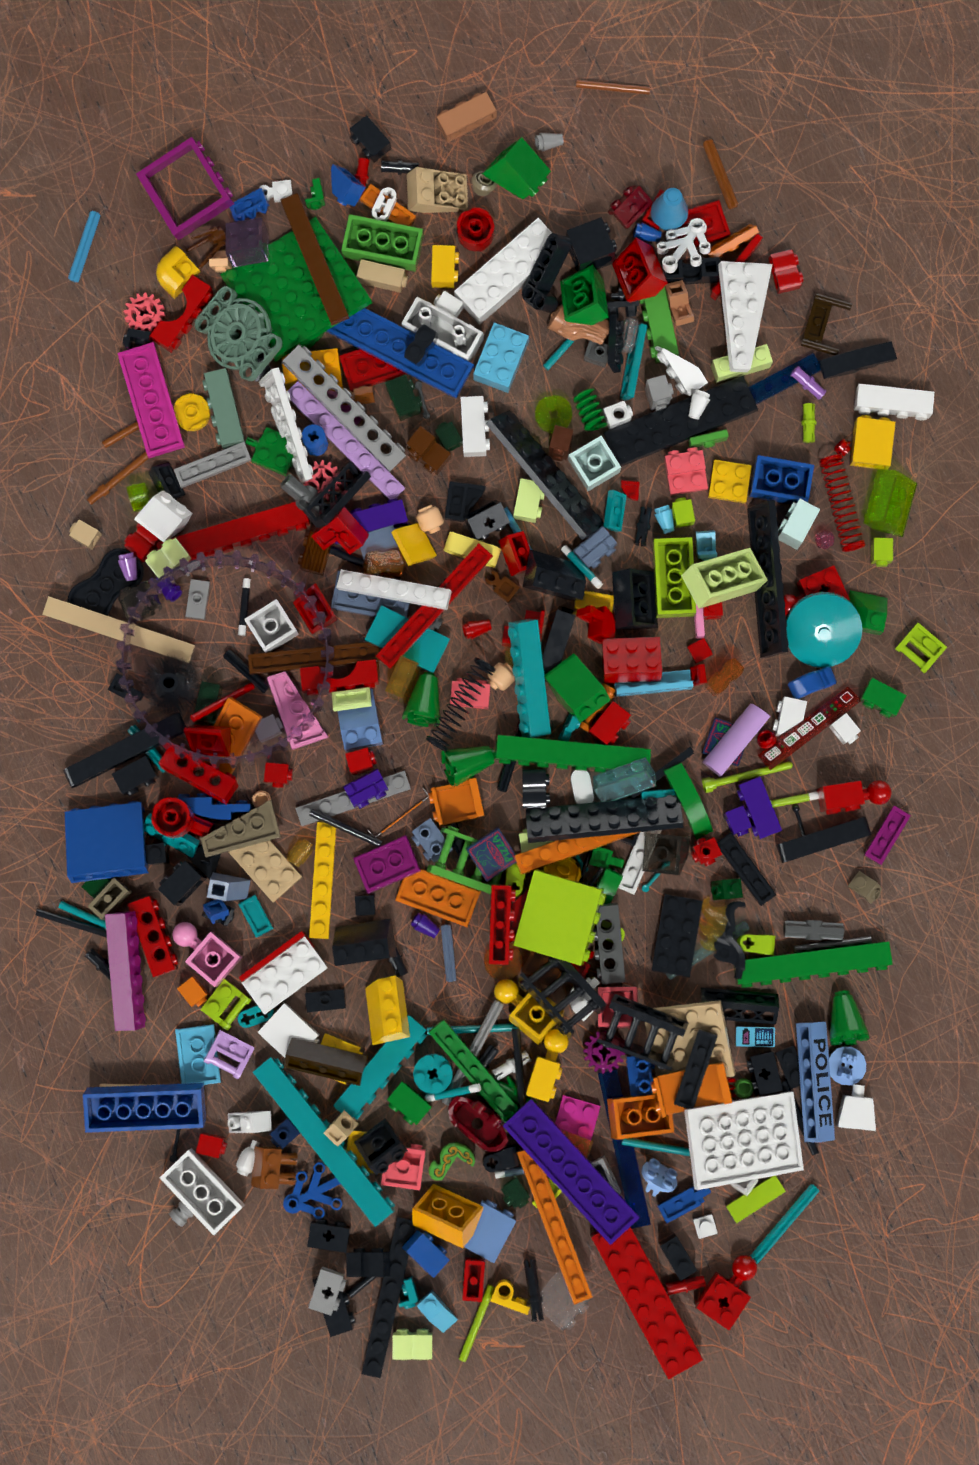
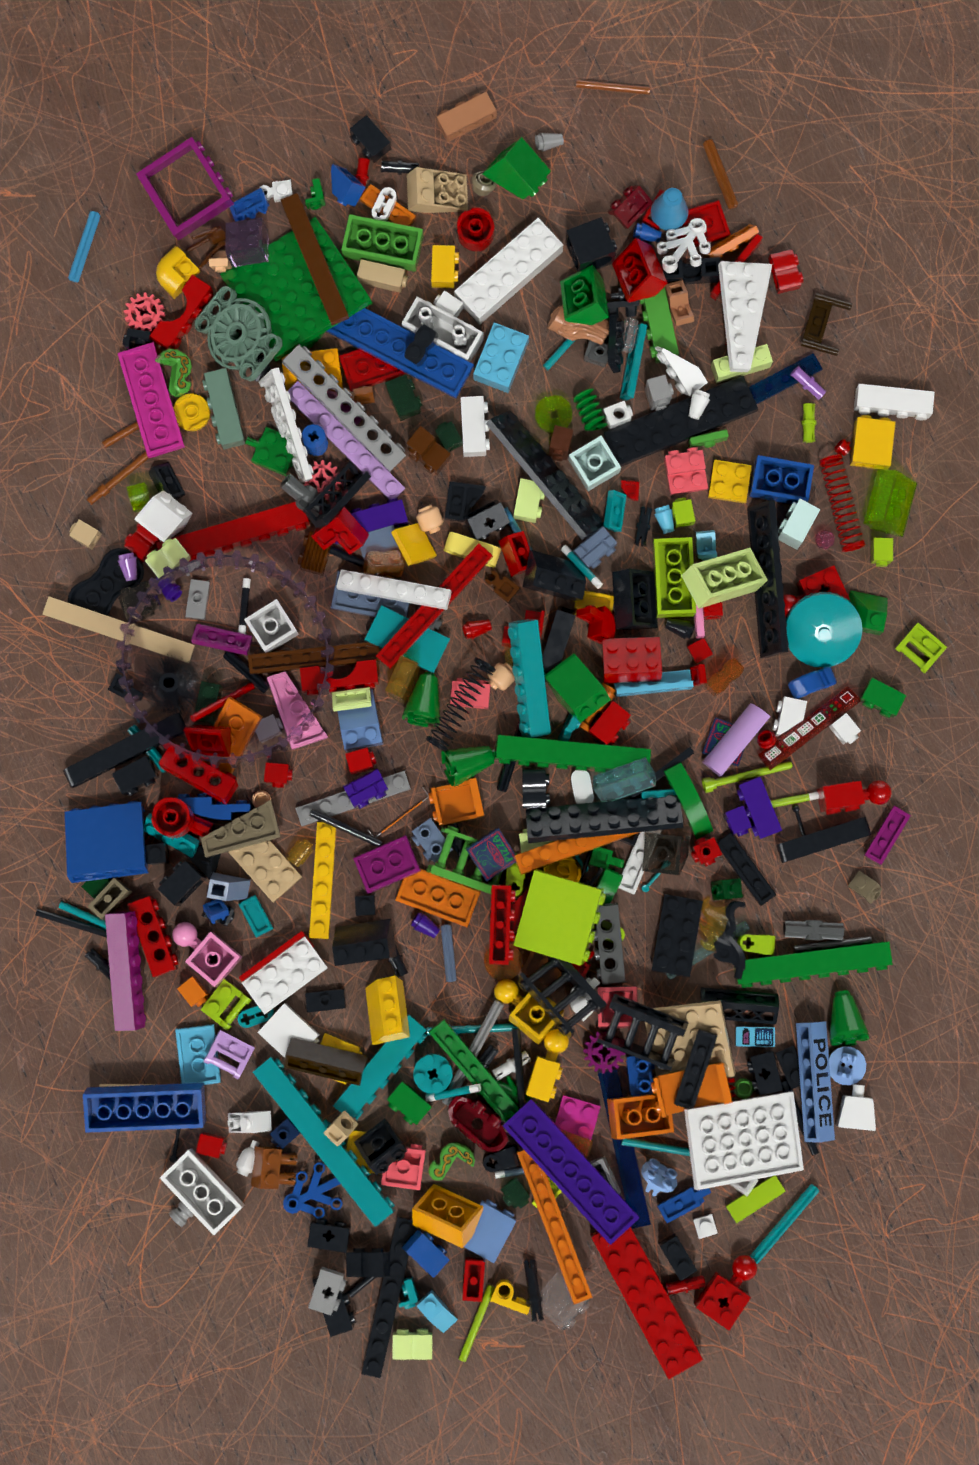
(180, 370): none -> bright green animal
(212, 465): light grey plate -> none
(221, 639): none -> magenta plate
(322, 606): red slope -> none
(418, 385): dark grey hinge -> none
(545, 272): black beam -> none
(680, 627): none -> black cone
(857, 360): black slope -> none

